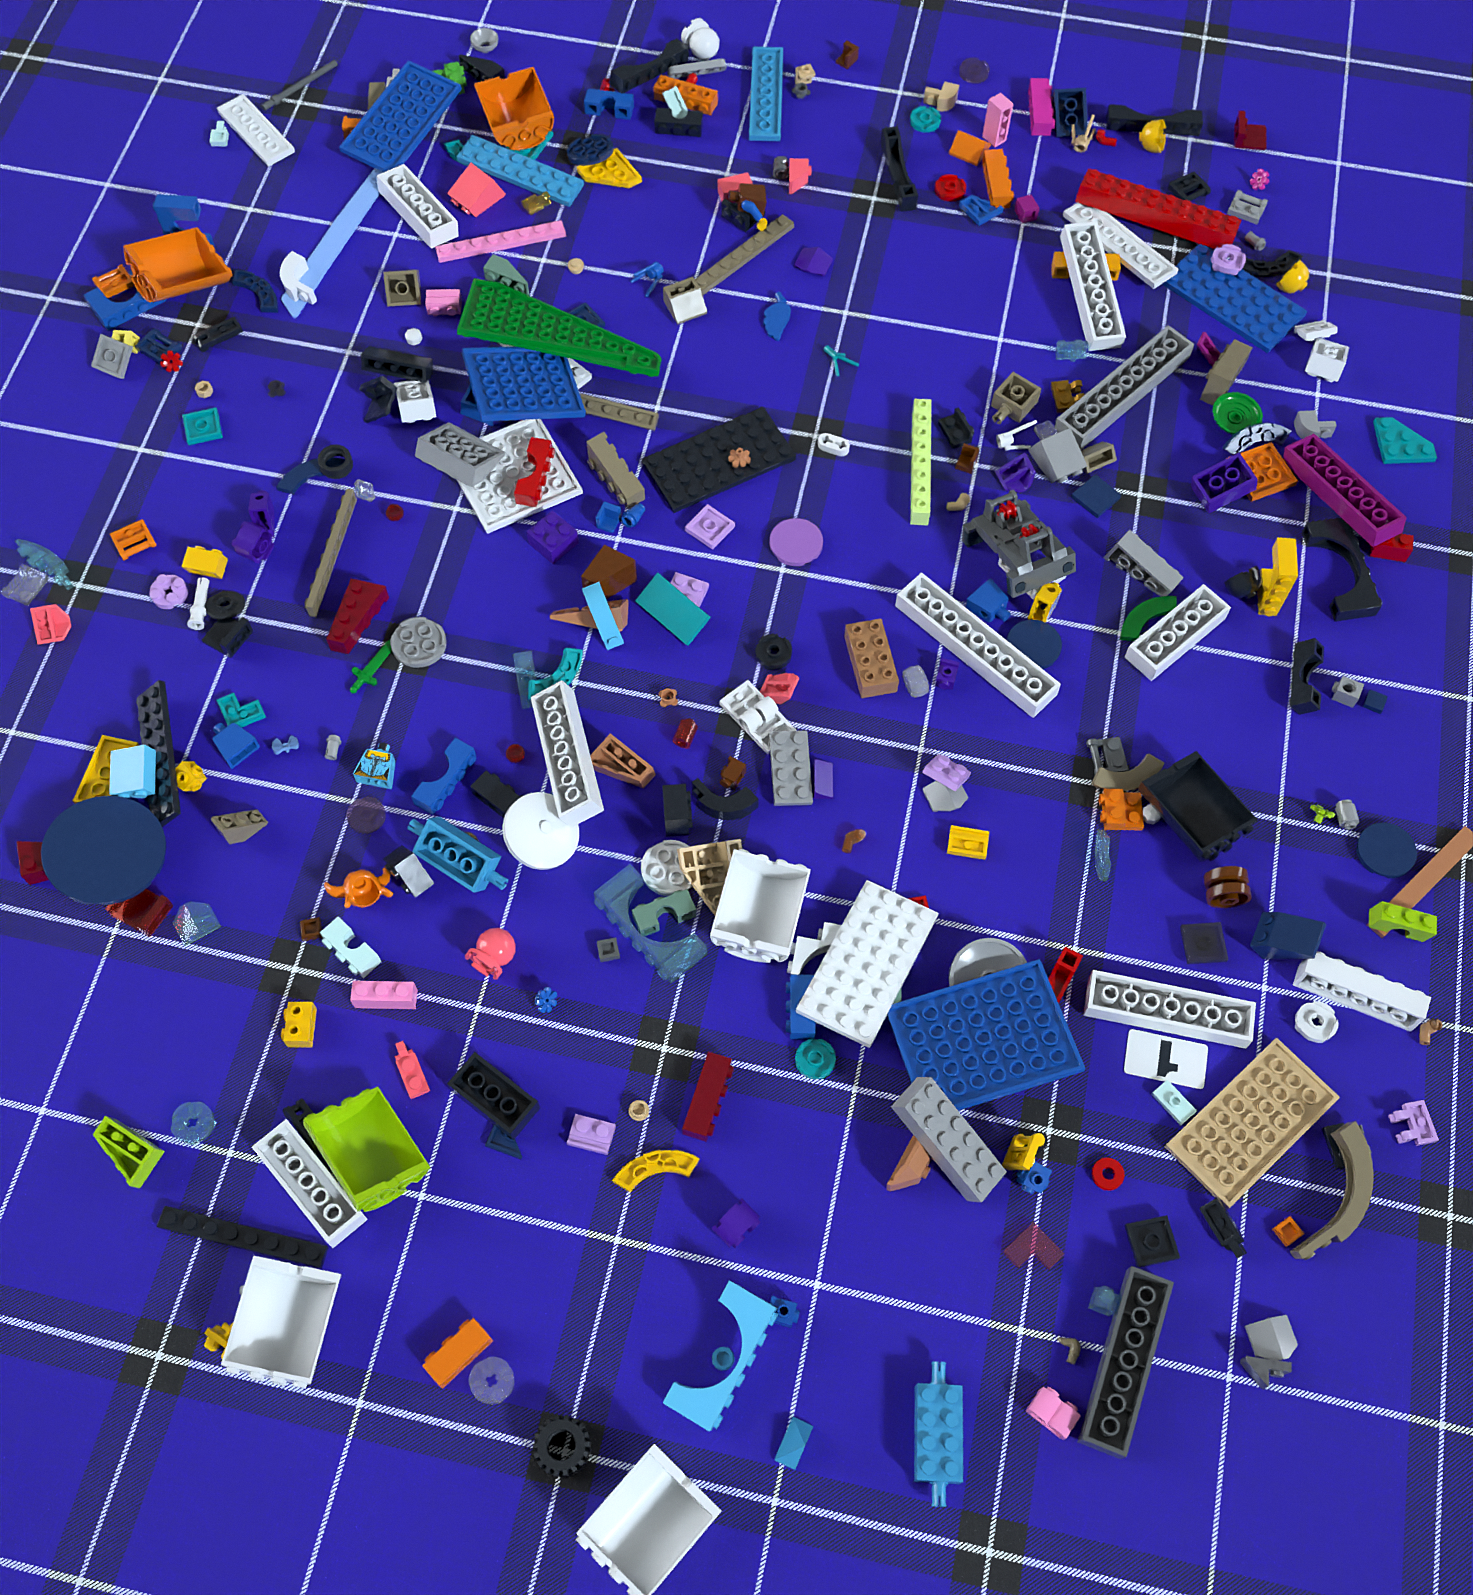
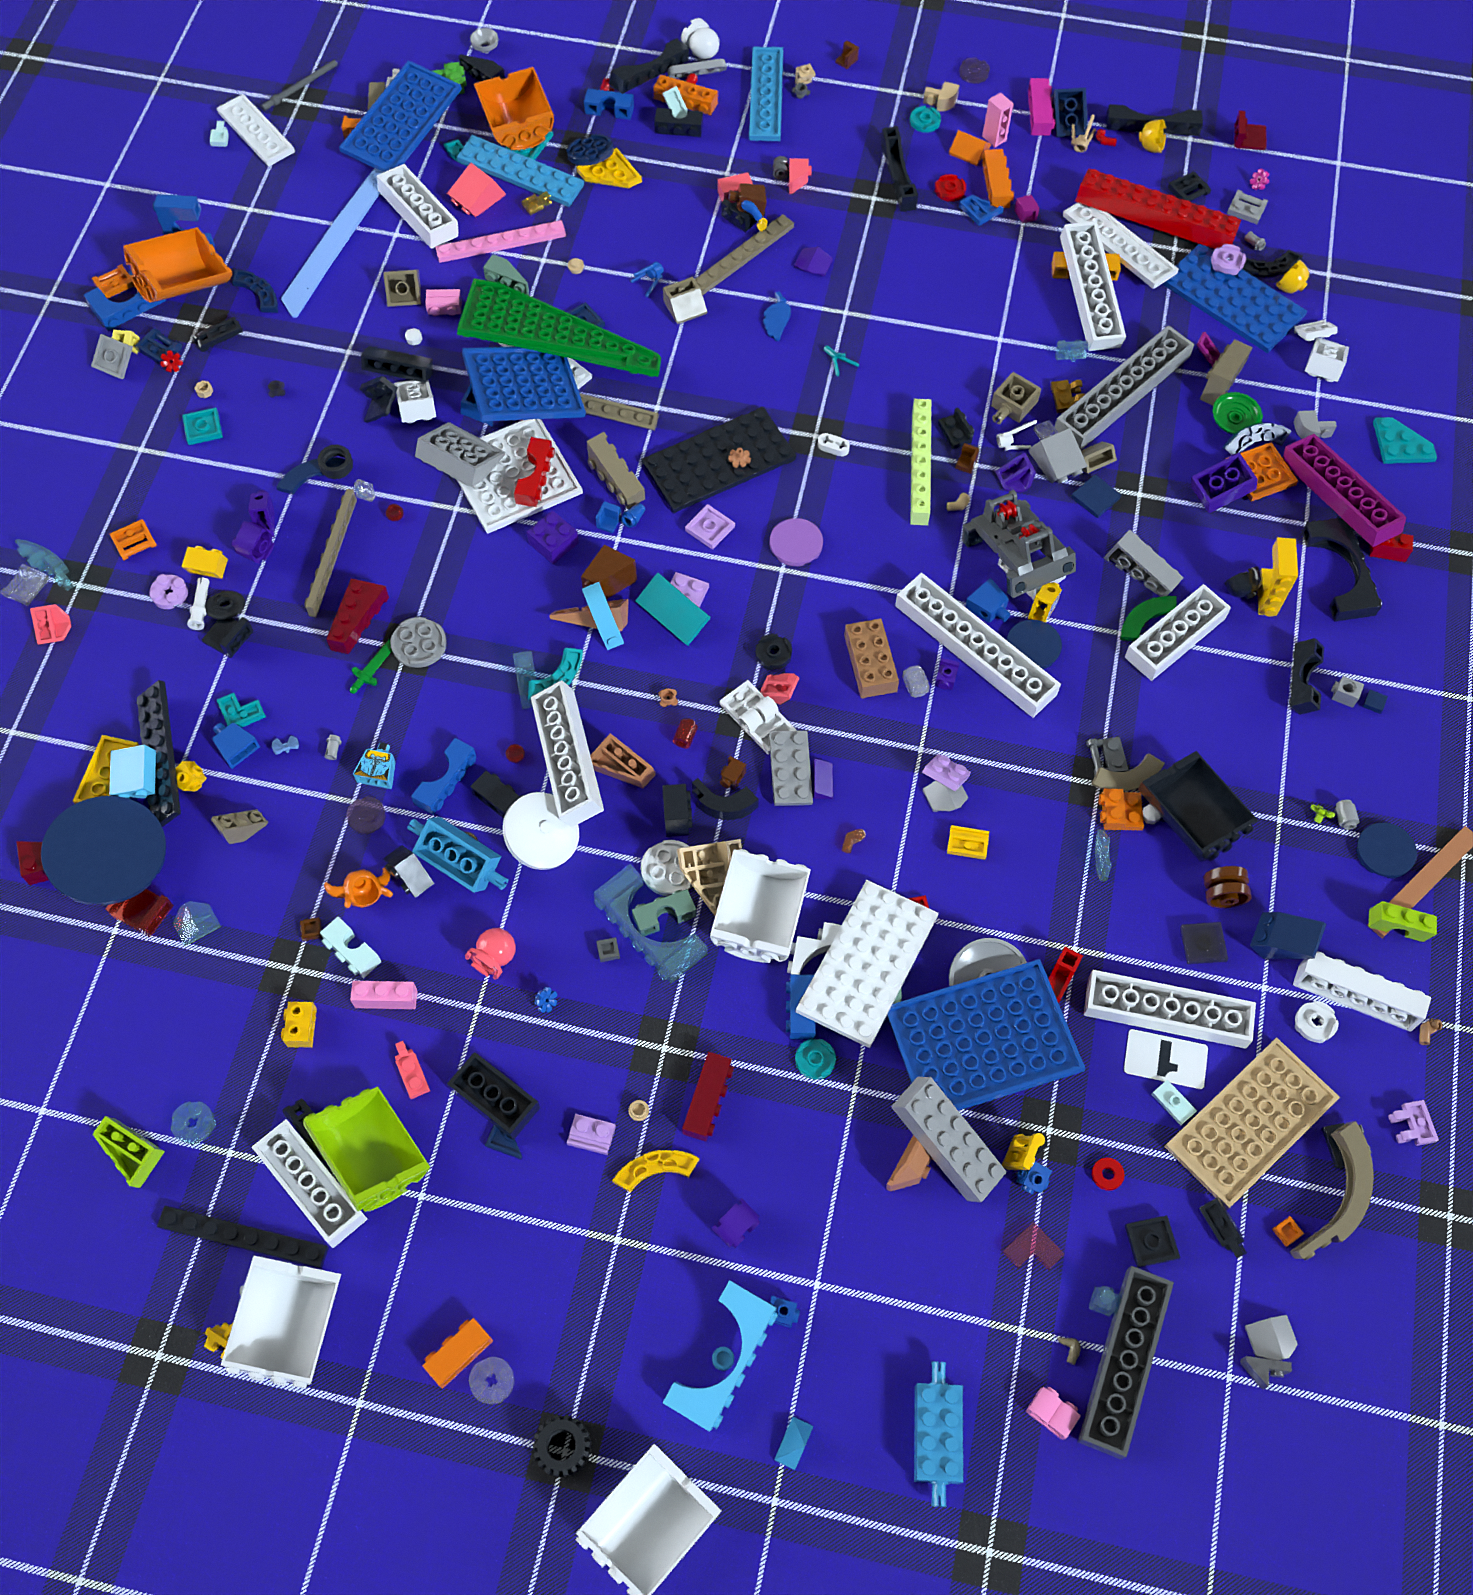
(291, 271): white arch -> none

